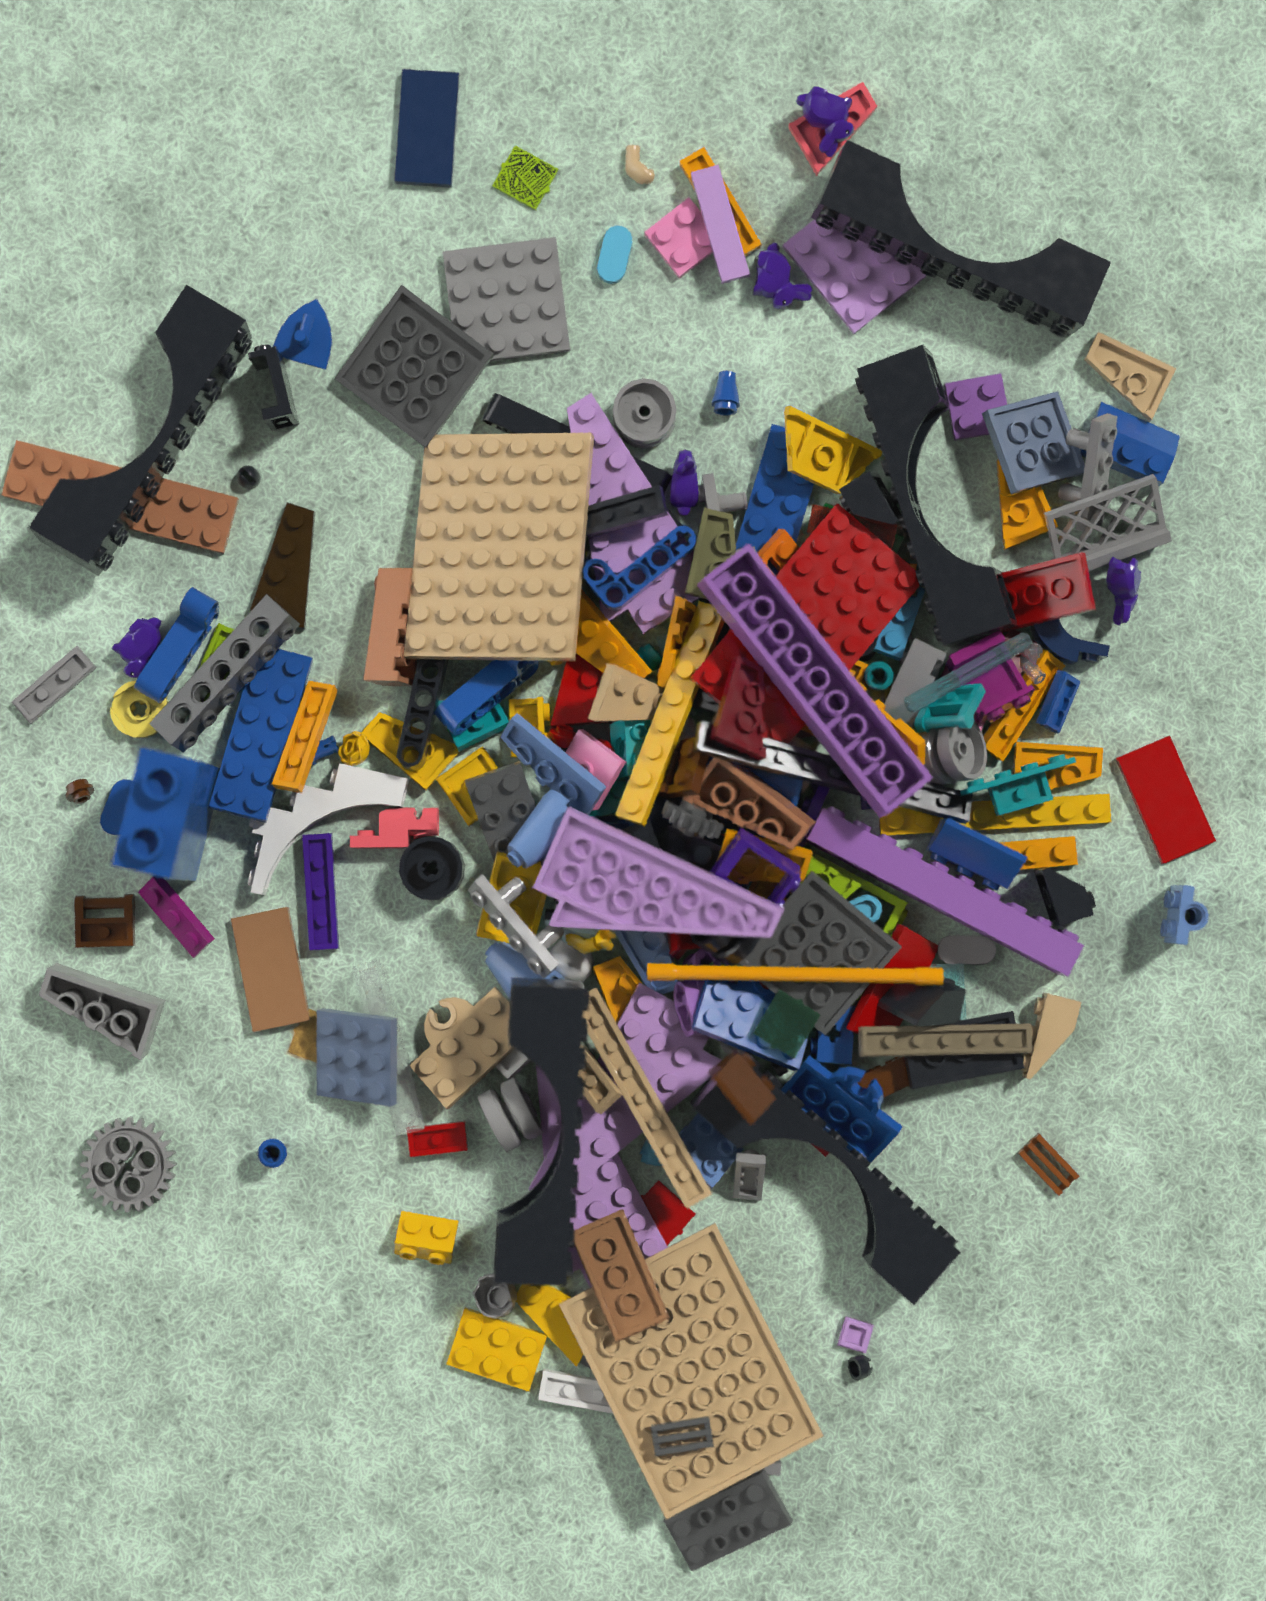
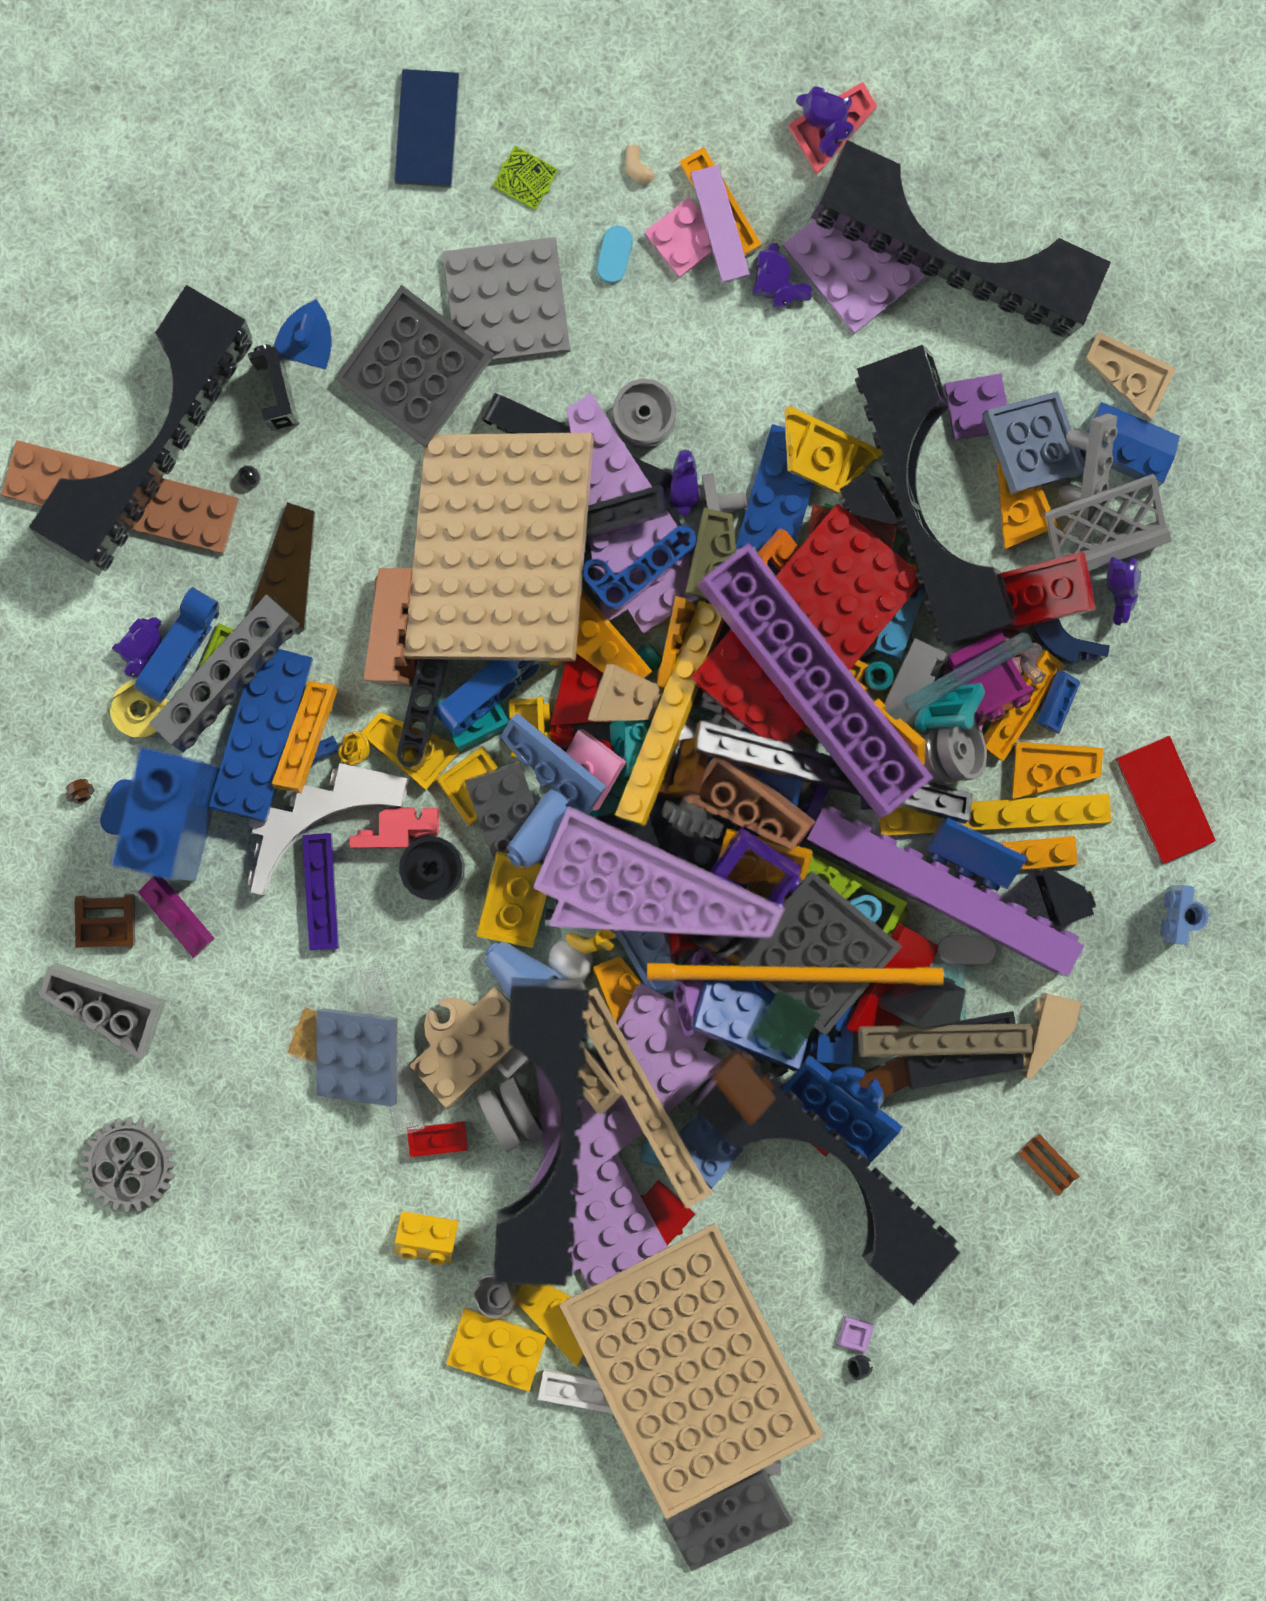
(54, 684): light grey tile -> none
(266, 1156): blue cone -> none
(270, 969): medium nougat tile -> none
(519, 935): light grey plate -> none
(619, 1275): medium nougat tile -> none
(684, 1435): dark grey tile -> none
(726, 395): blue cone -> none
(740, 710): dark red wing -> none
(749, 1175): light grey tile -> none
(1021, 789): teal bracket -> none

